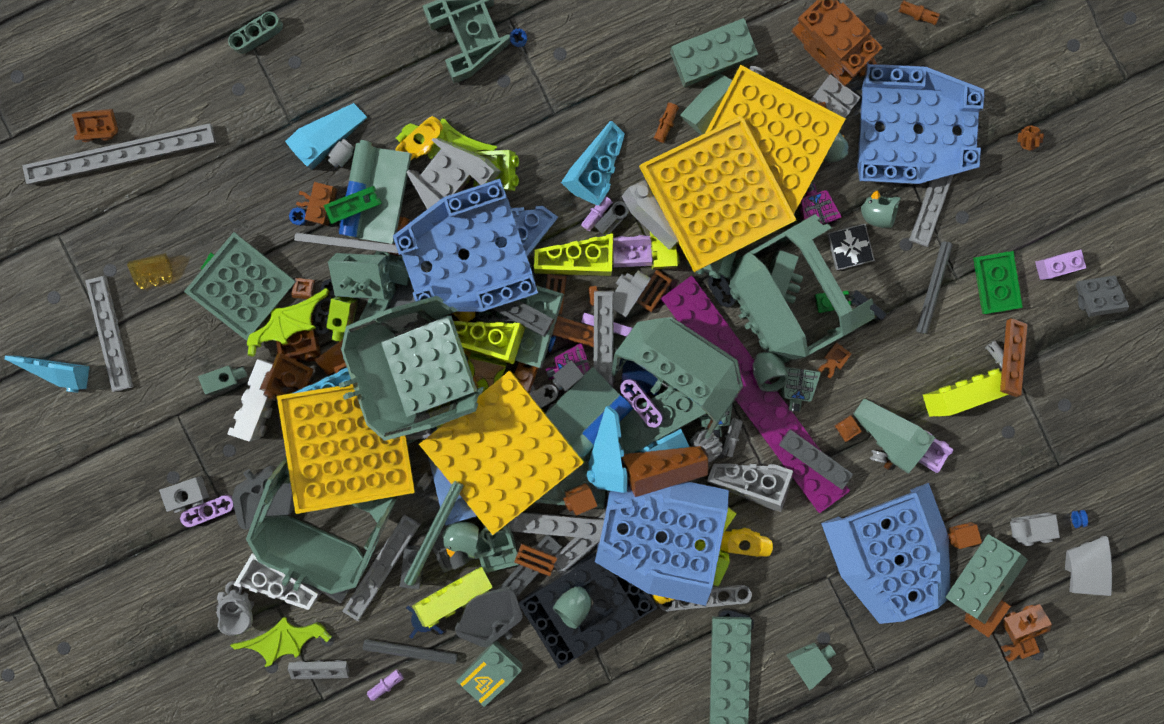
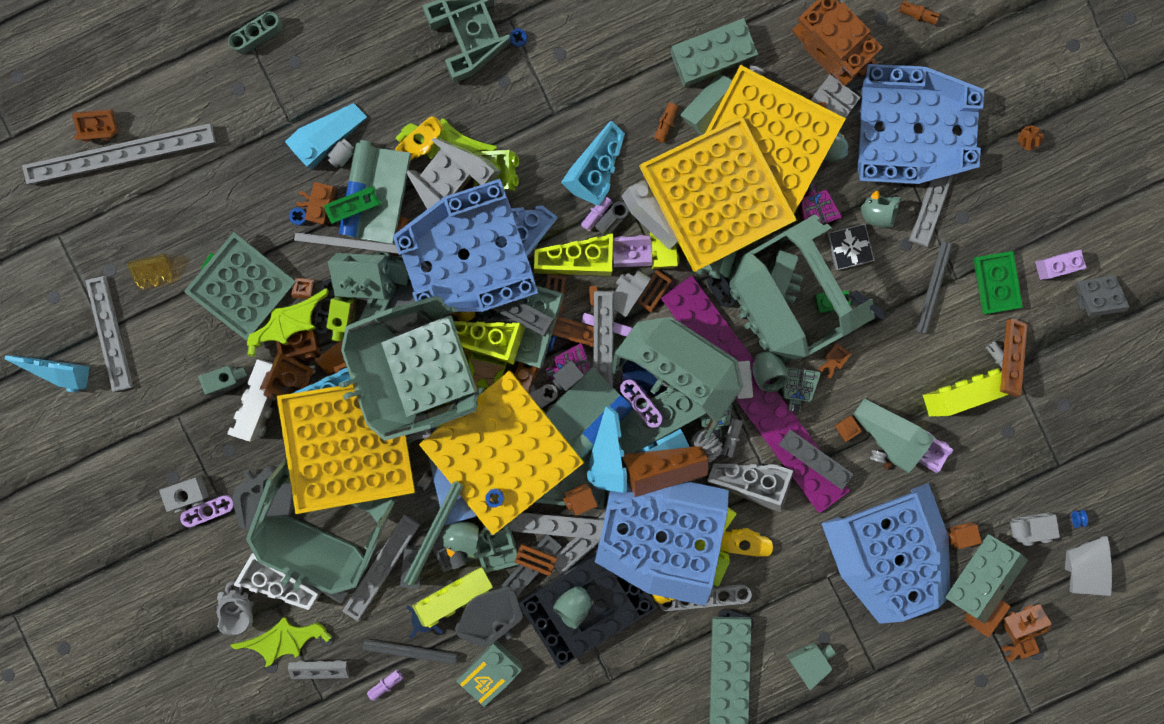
(500, 499): none -> blue bush
(747, 391): none -> white sticker

